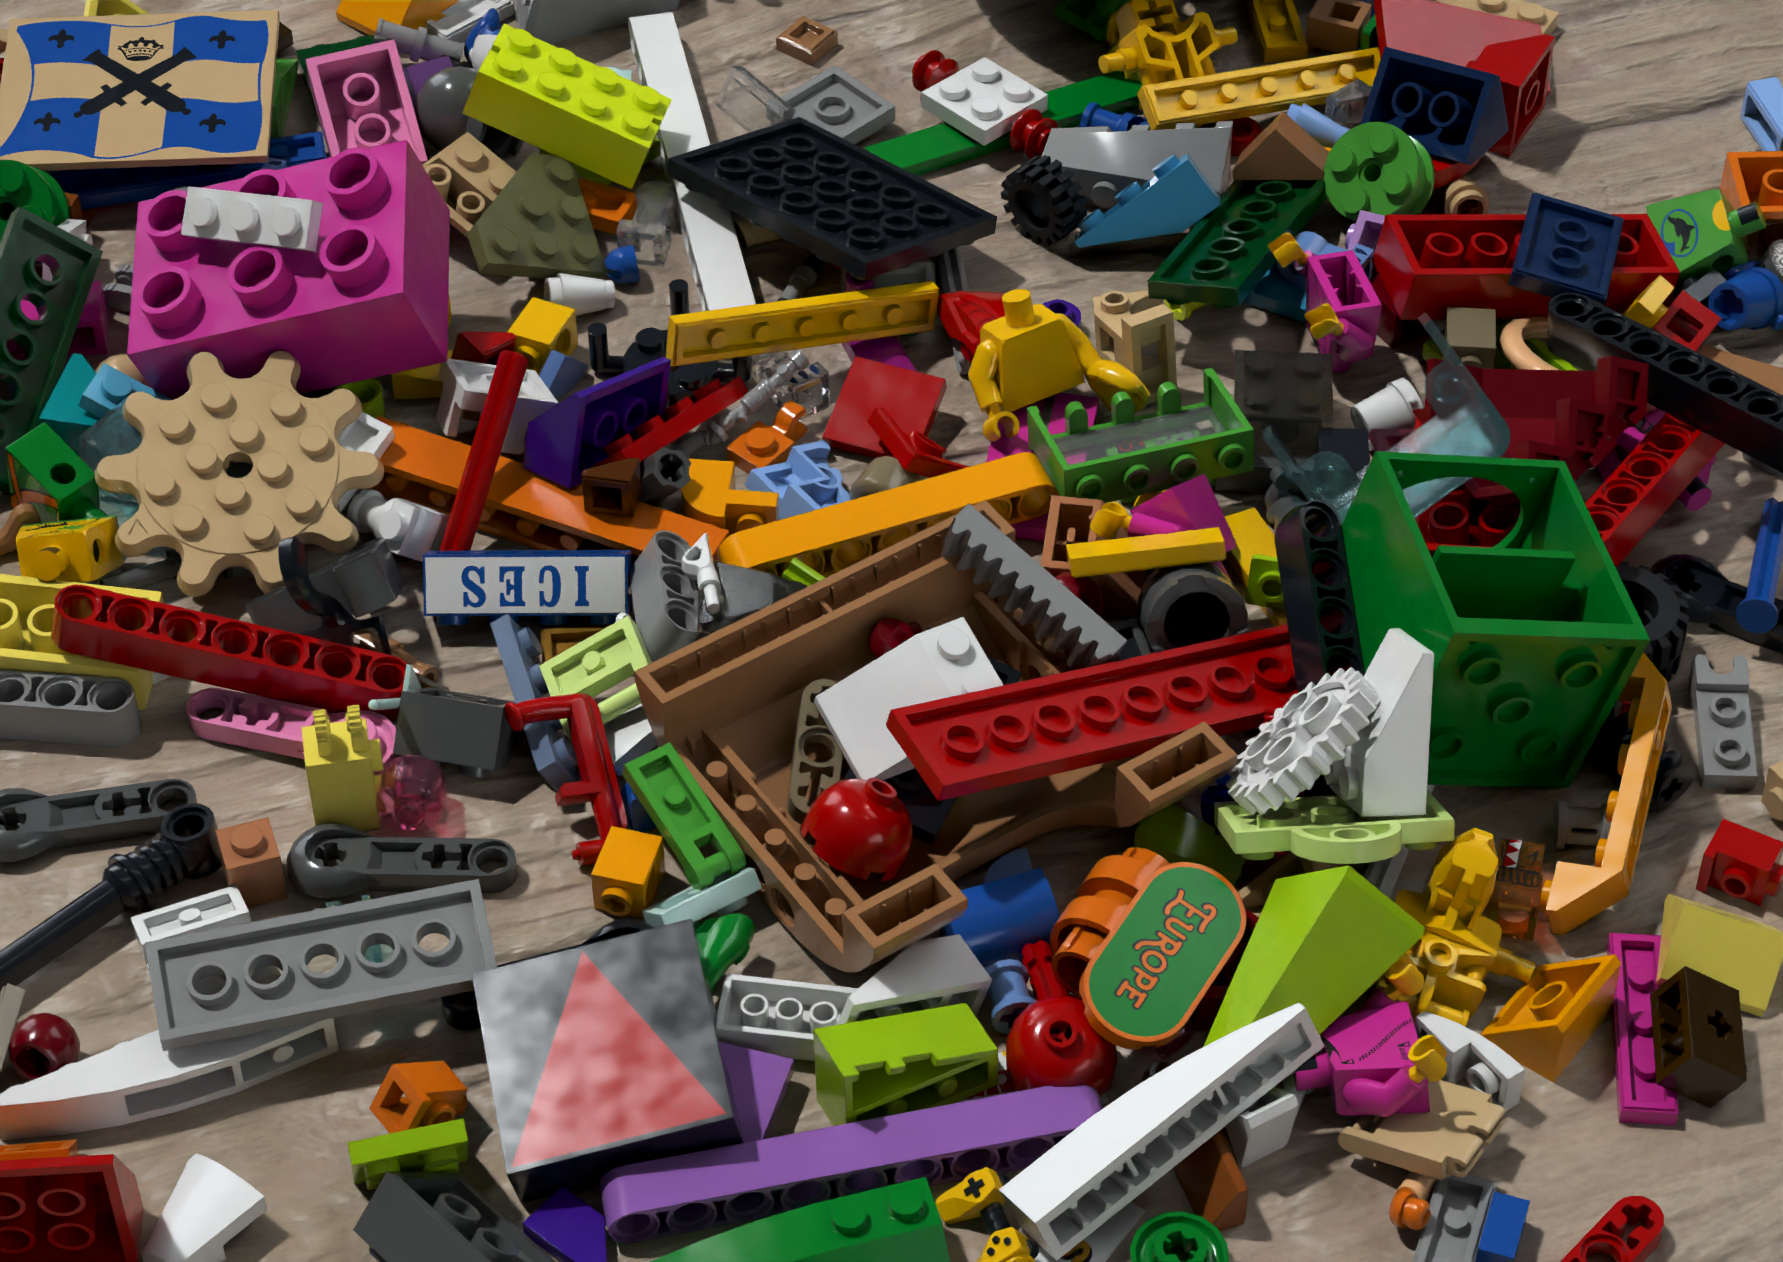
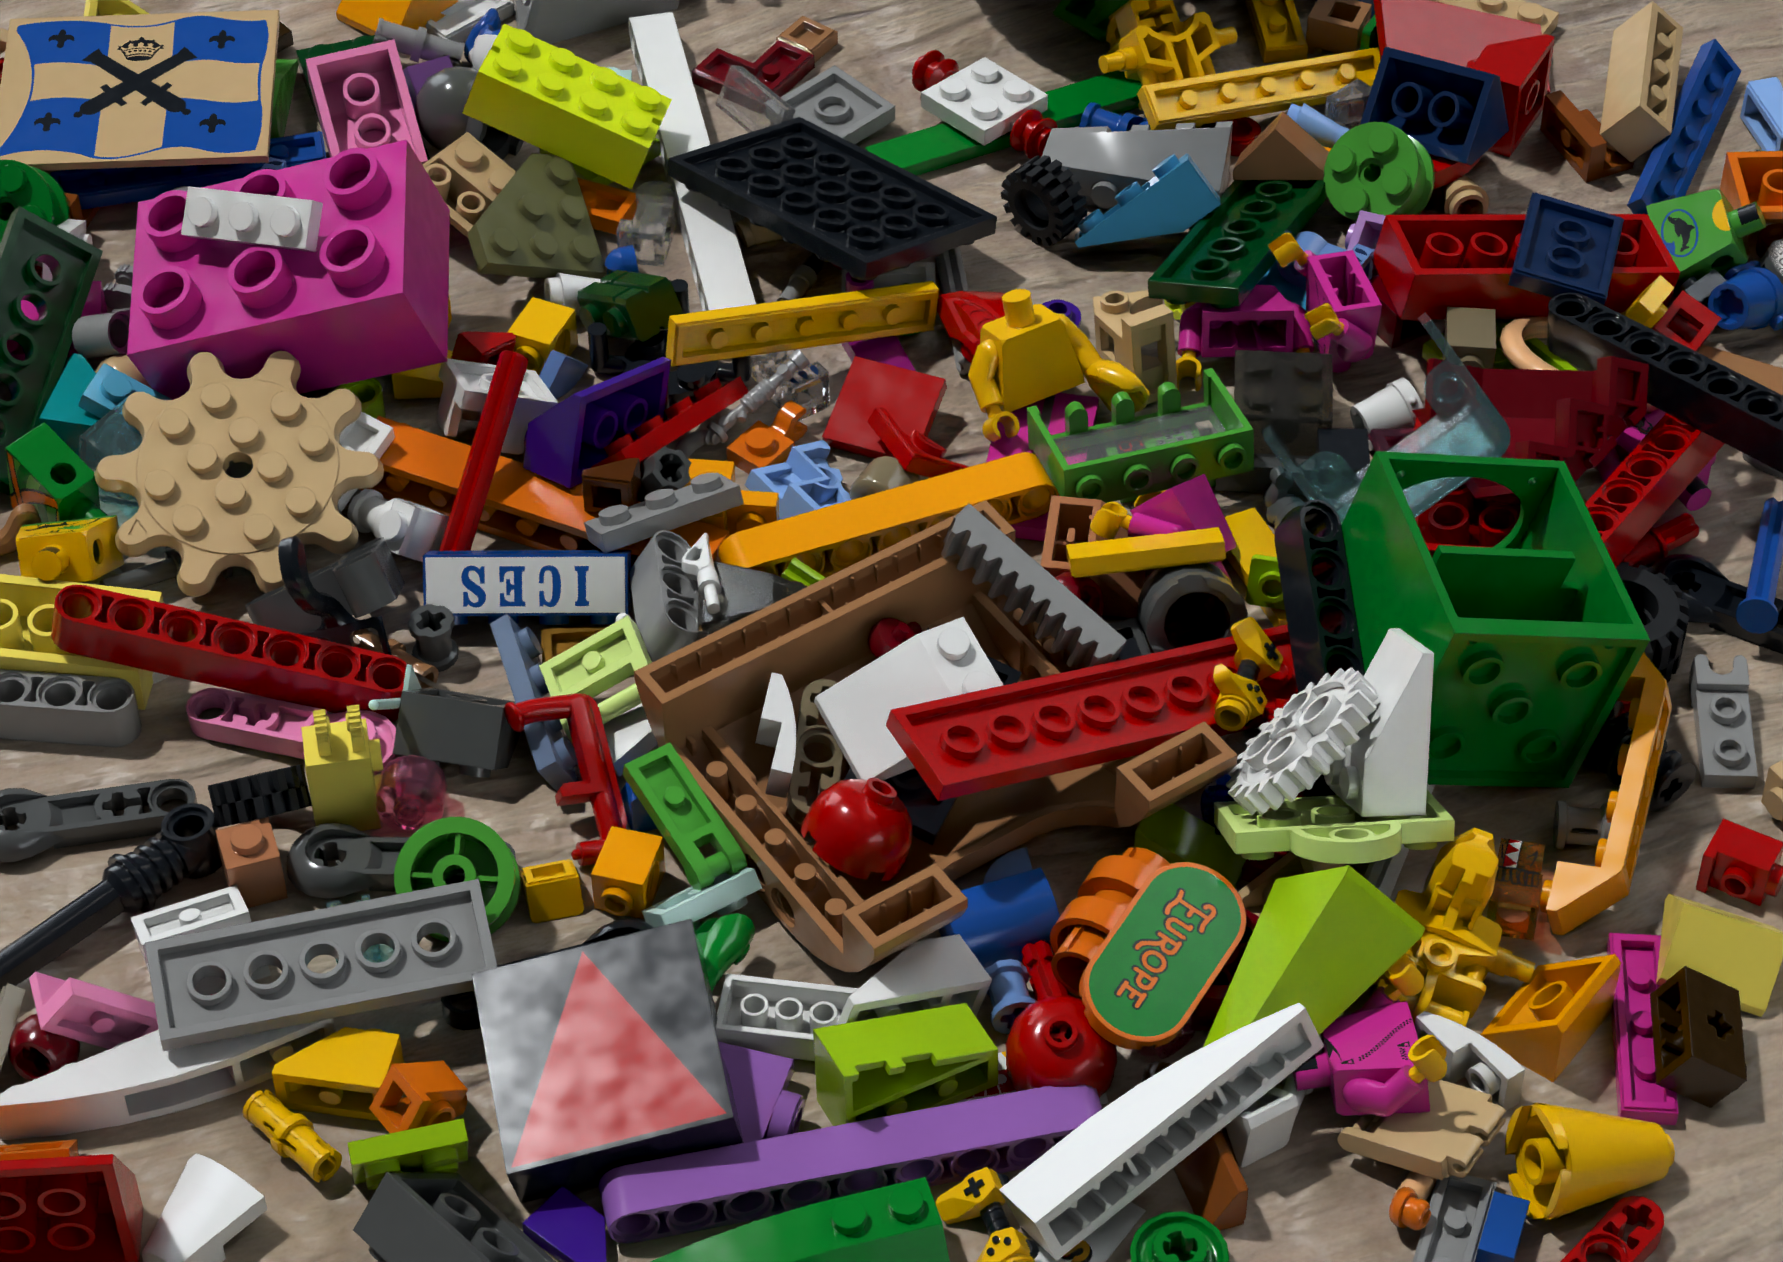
(90, 1011): none -> bright pink panel
(102, 334): none -> light grey piece
(259, 795): none -> black tyre
(292, 1135): none -> yellow pin
(338, 1072): none -> yellow slope
(432, 632): none -> dark grey bush
(465, 847): none -> bright green wheel
(552, 890): none -> yellow slope
(629, 304): none -> dark green brick
(663, 510): none -> light grey plate
(777, 68): none -> dark red tile
(778, 730): none -> white slope
(786, 1114): none -> medium lavender tile
(1240, 693): none -> yellow piece
(1260, 323): none -> dark pink torso
(1578, 139): none -> dark orange panel
(1581, 1157): none -> yellow cone
(1641, 82): none -> tan brick
(1663, 539): none -> red axle
(1694, 121): none -> blue plate

